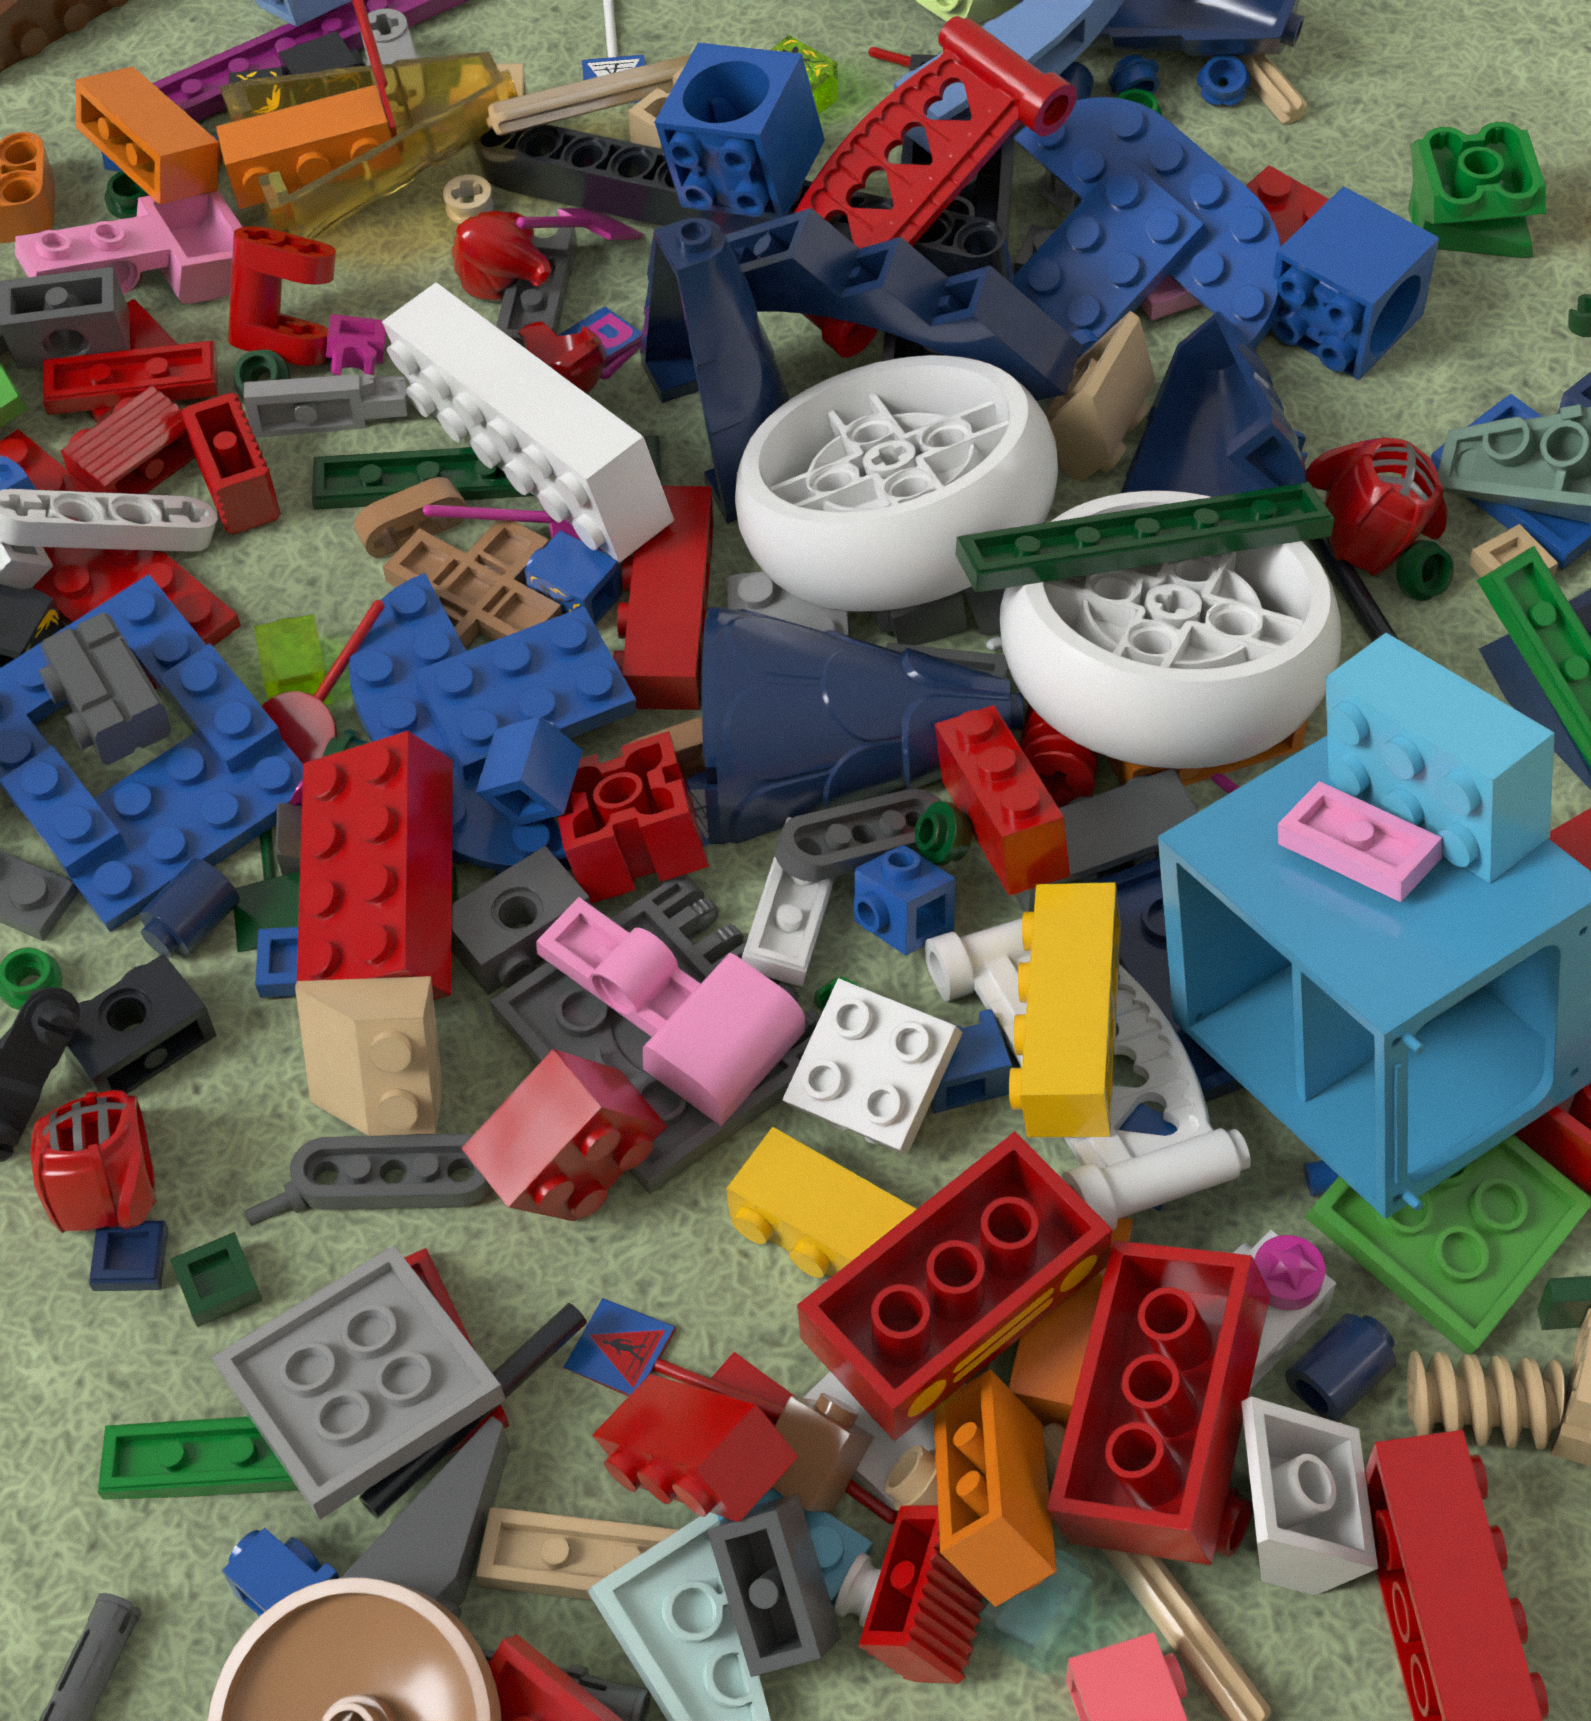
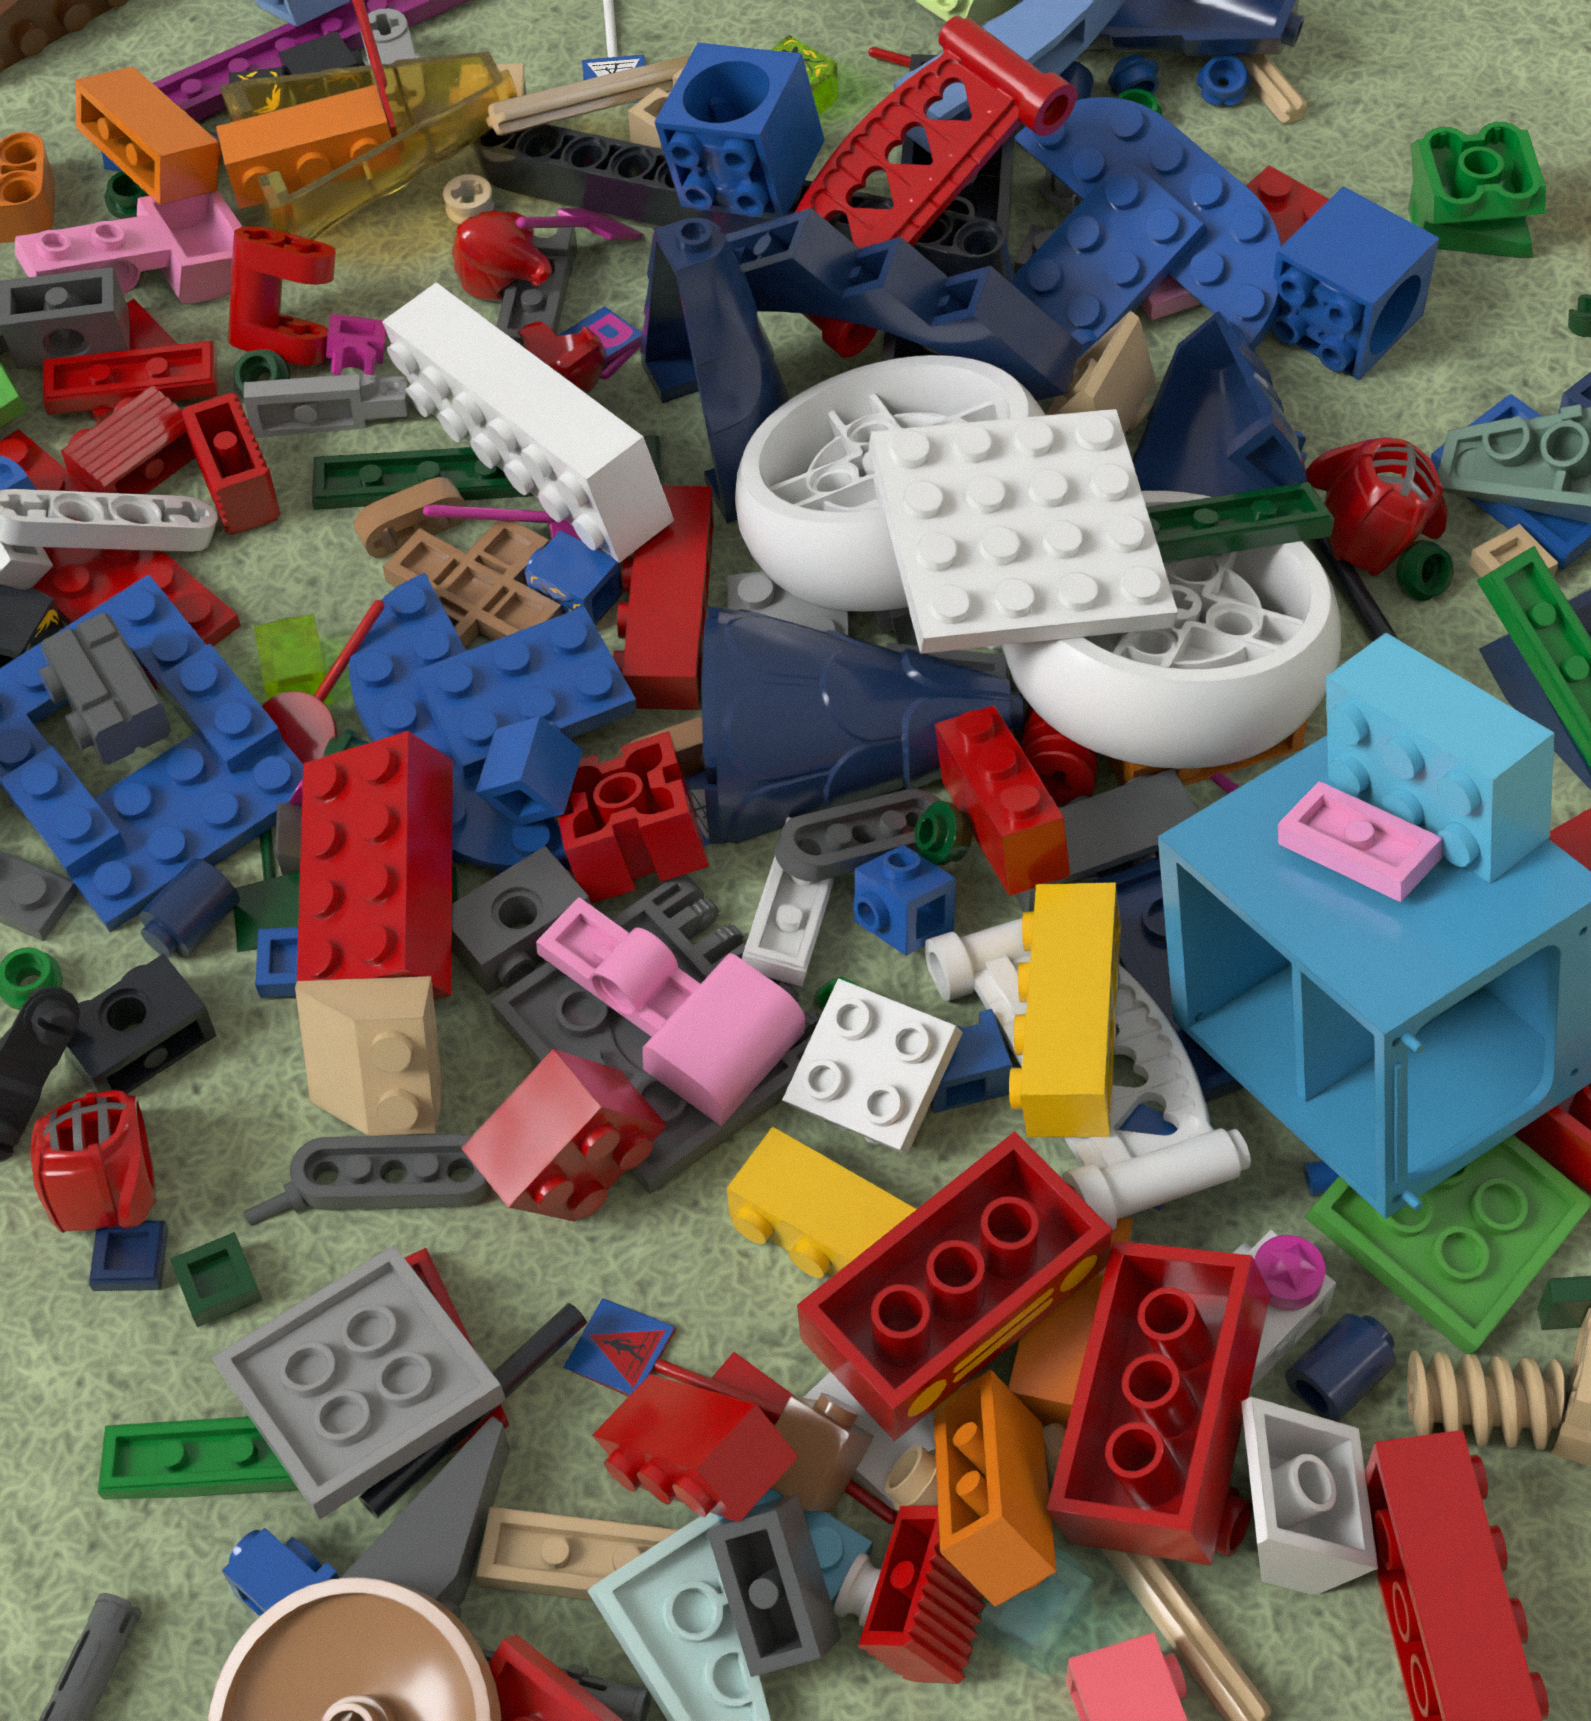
(1020, 531): none -> white plate

